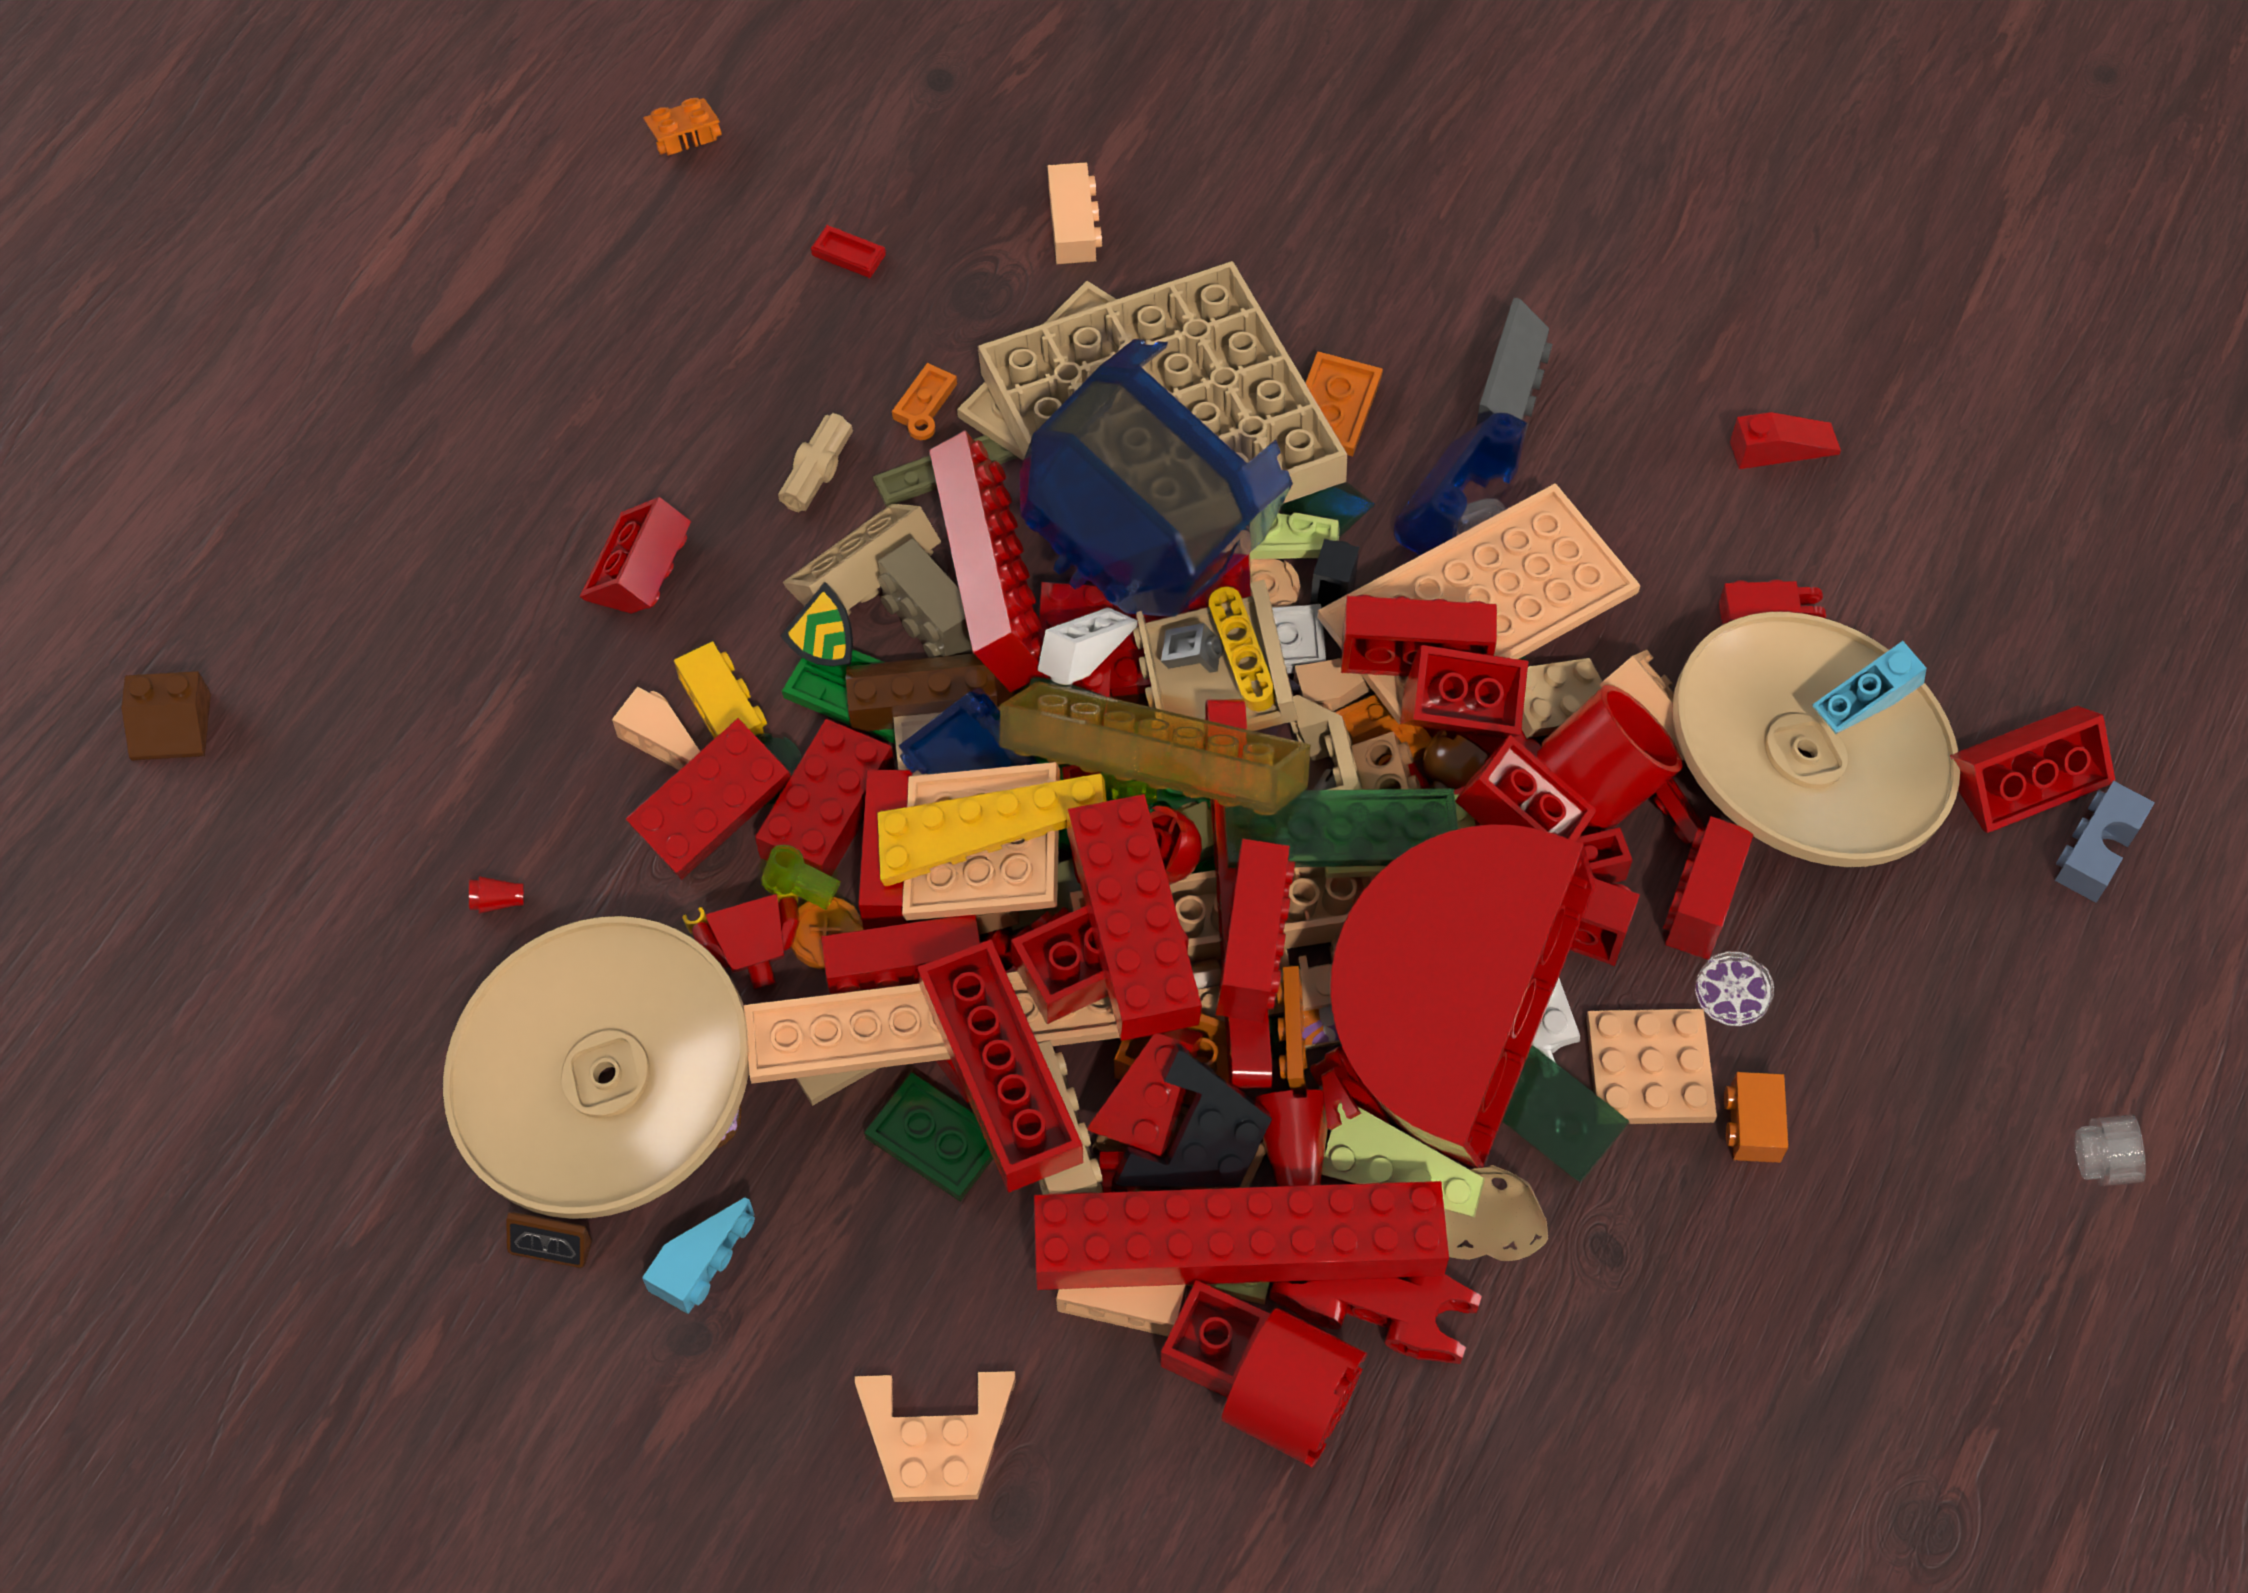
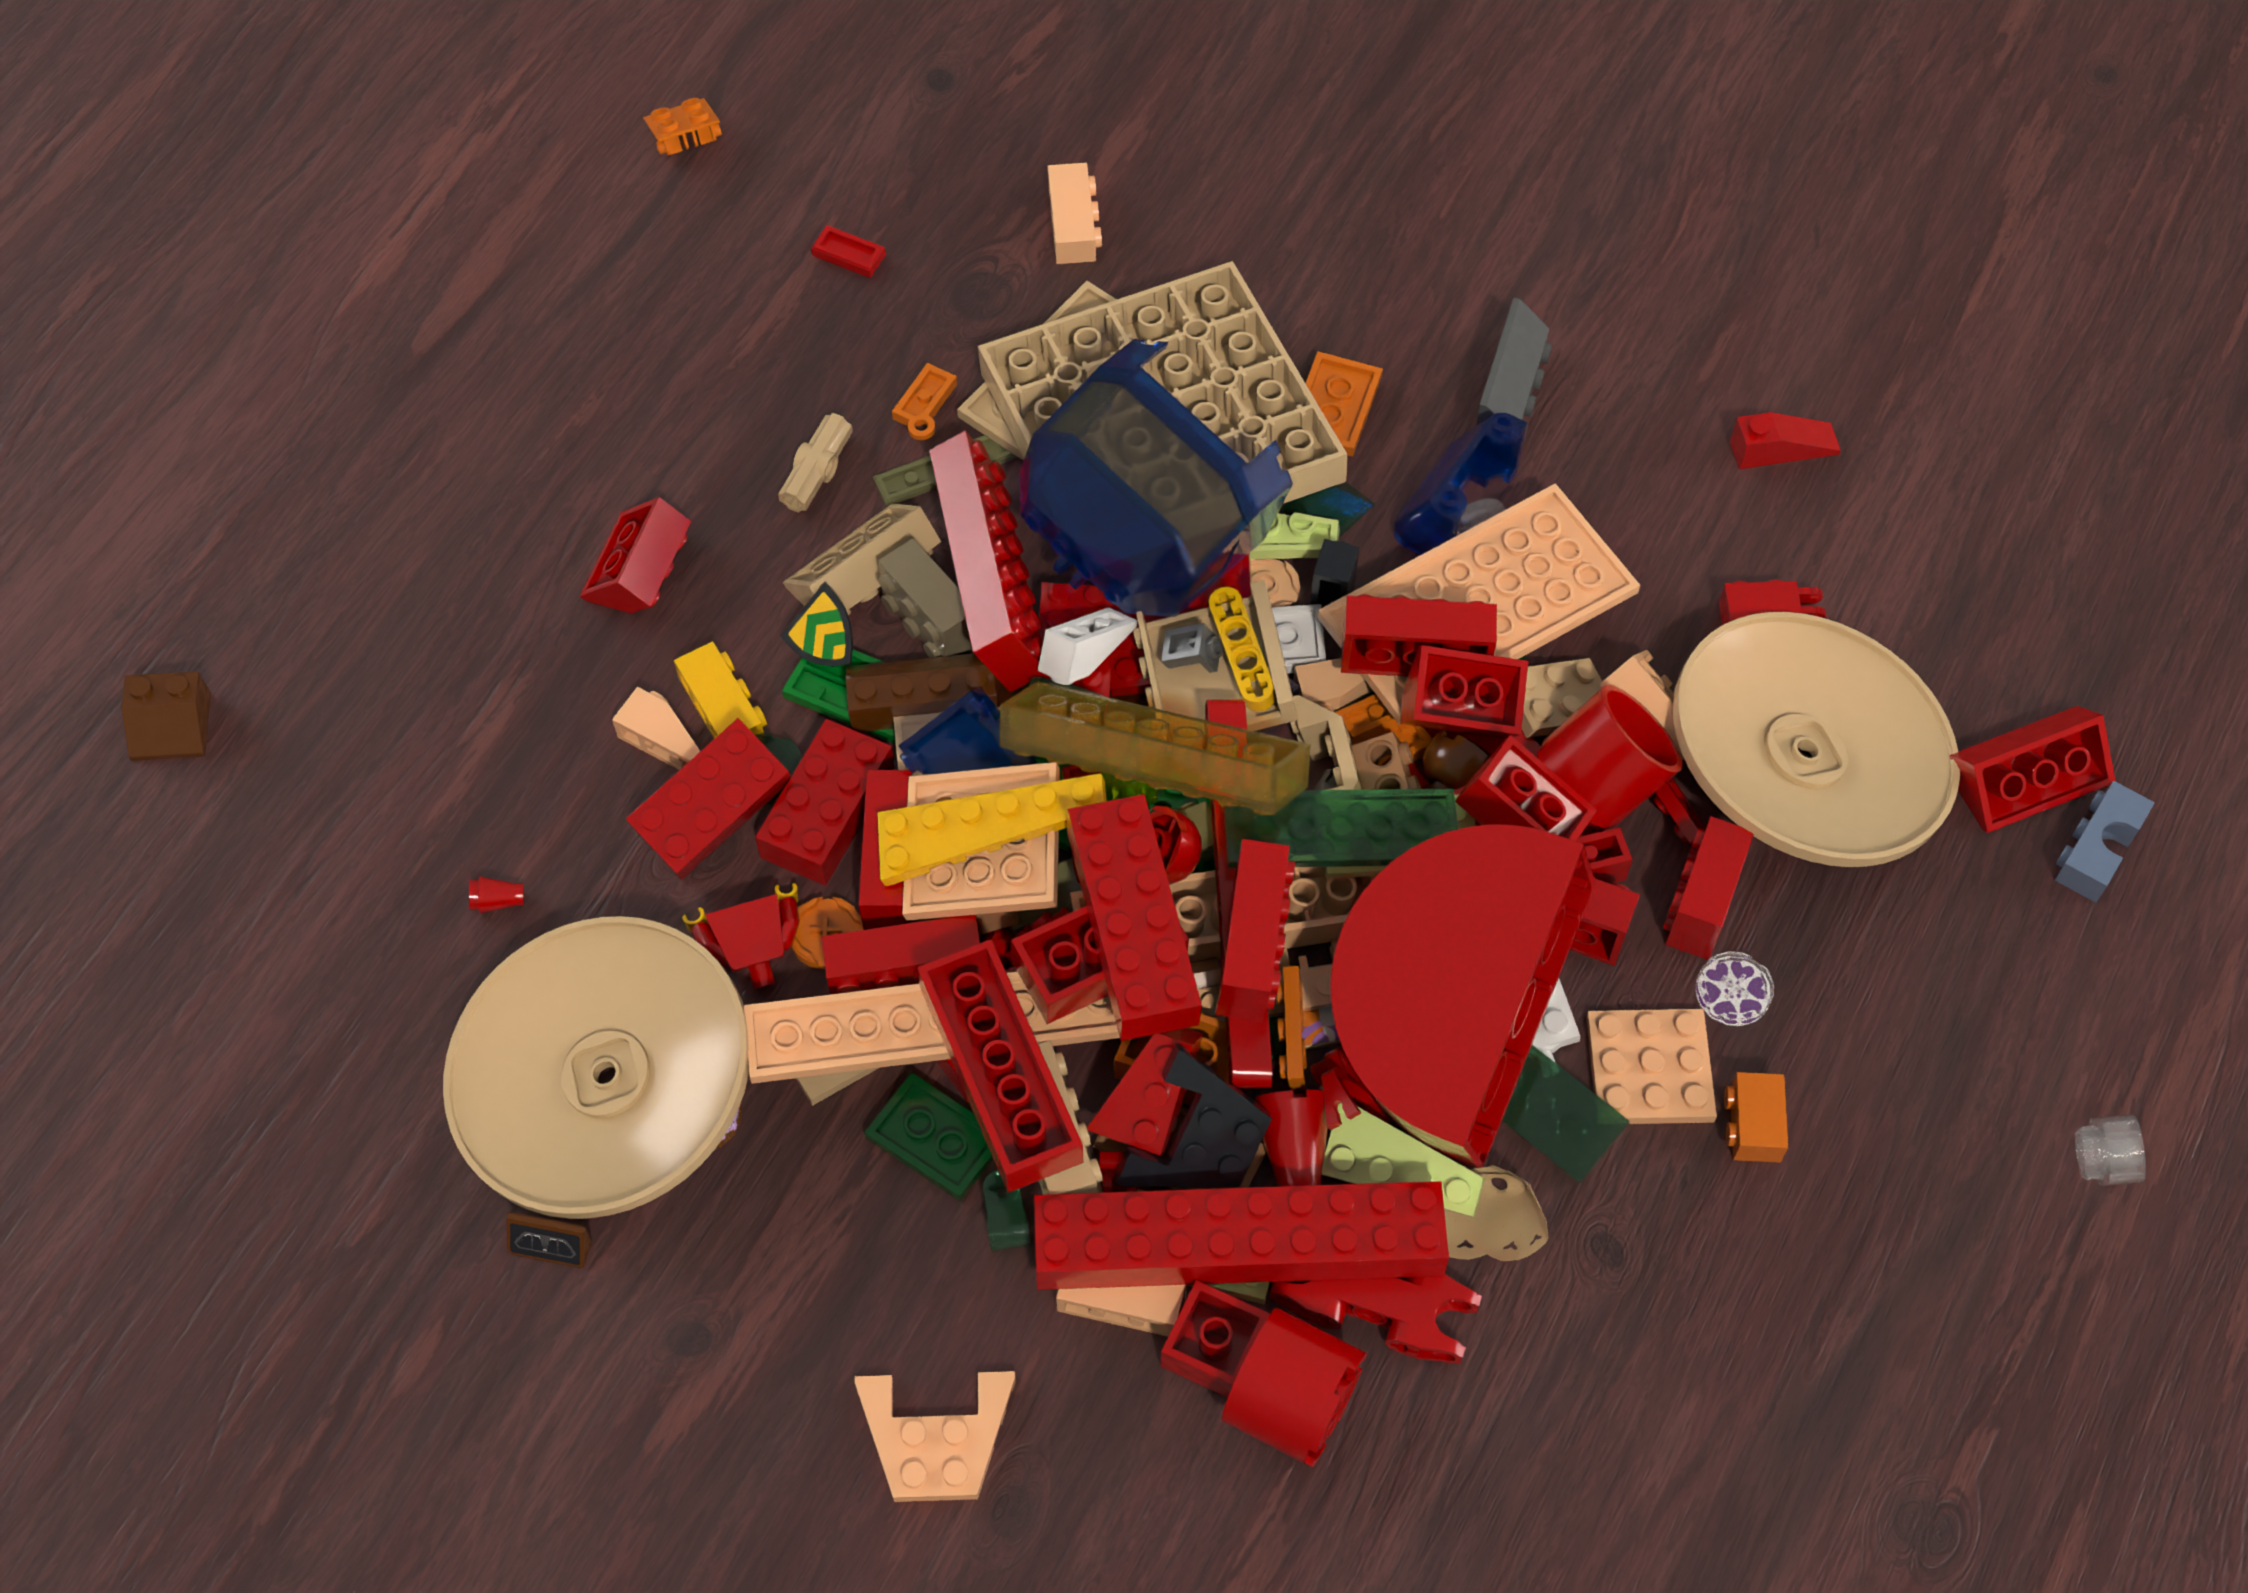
(691, 1260): medium azure slope -> none
(788, 874): clear neon green piece -> none
(1005, 1216): none -> clear green piece
(1872, 689): medium azure slope -> none

